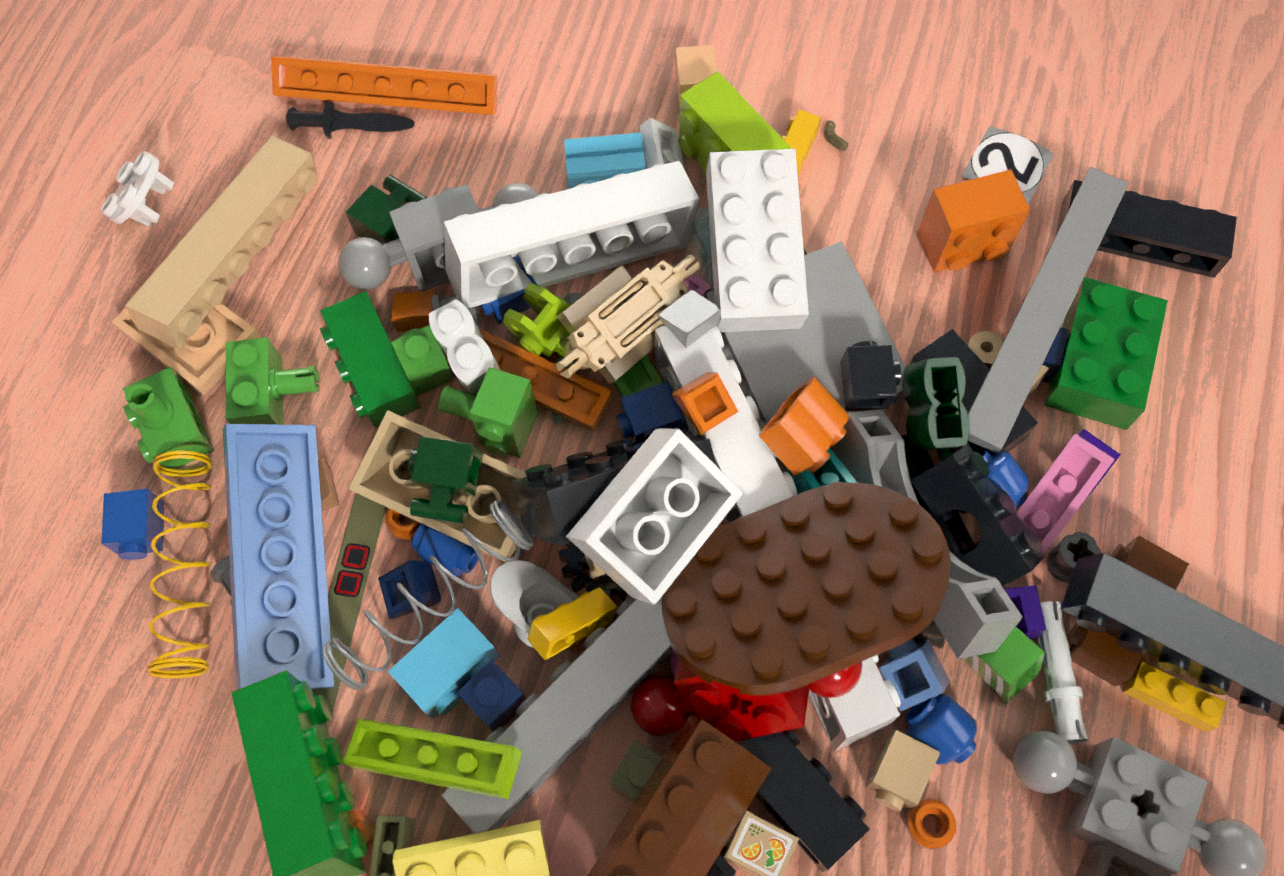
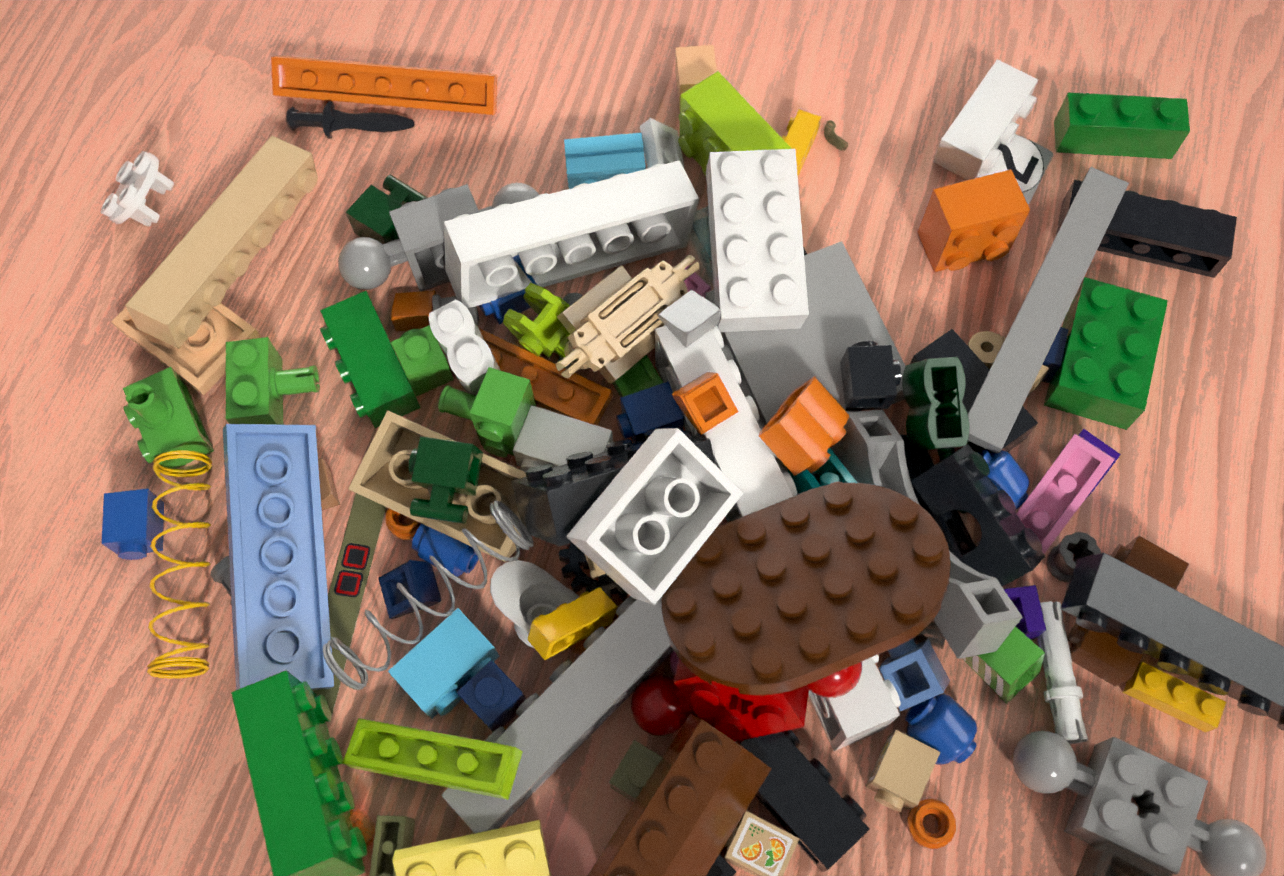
(554, 437): none -> white brick
(987, 121): none -> white brick
(1121, 125): none -> green brick

